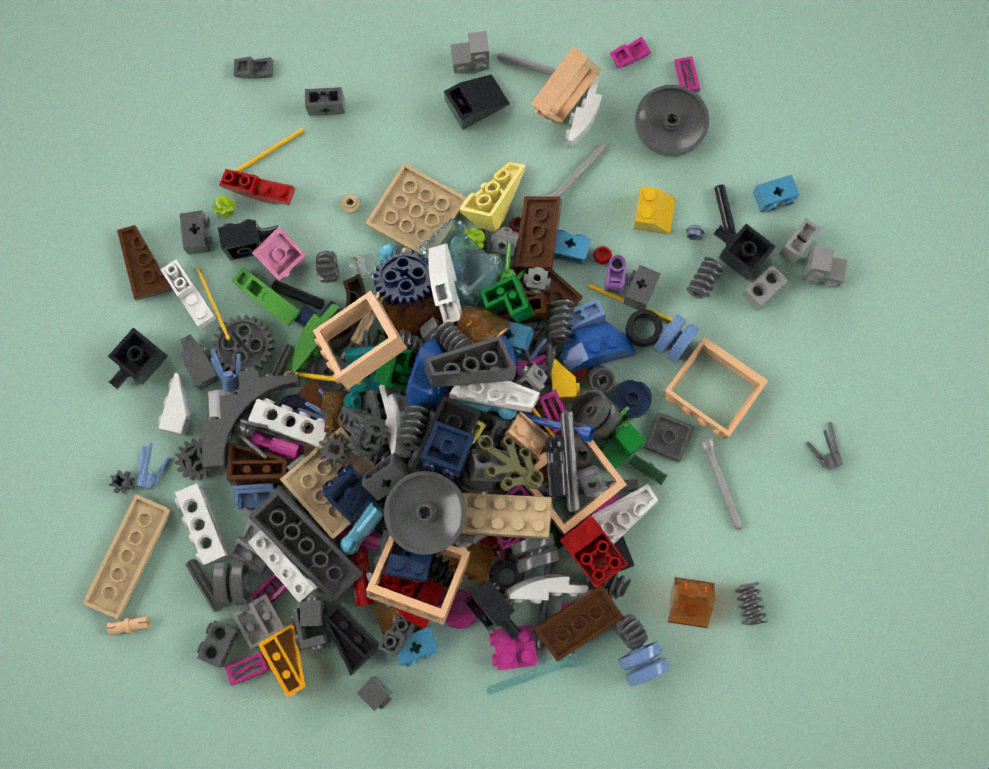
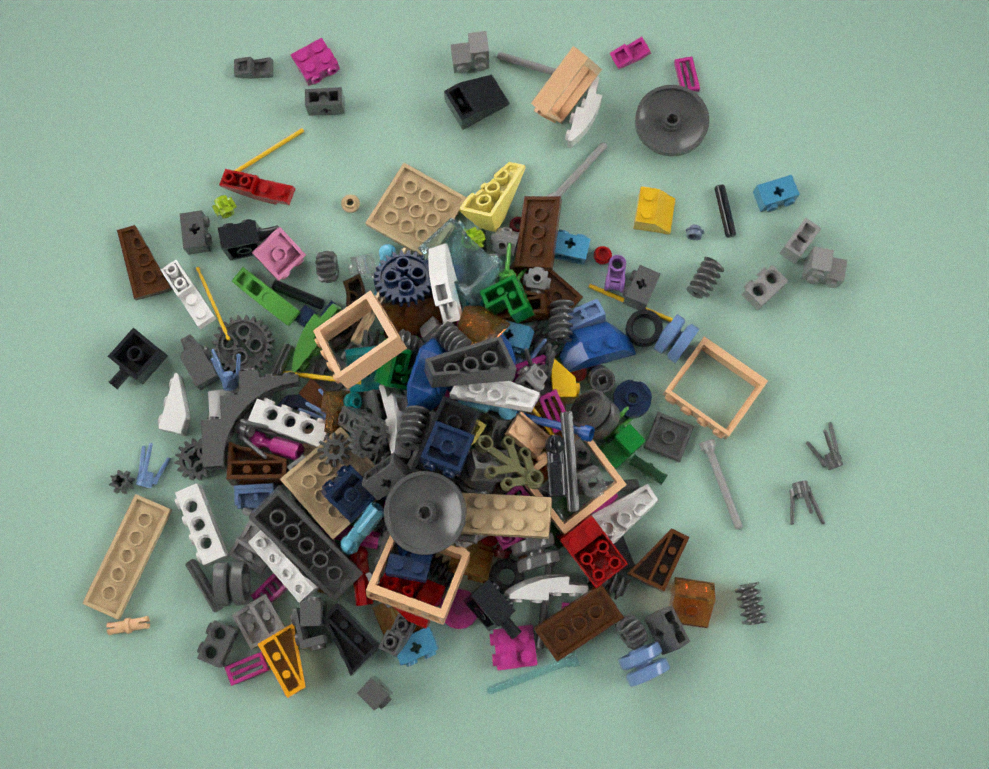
(315, 62): none -> dark pink plate
(660, 562): none -> reddish brown wedge
(667, 629): none -> dark grey brick
(736, 246): black brick -> none
(803, 490): none -> dark grey plant

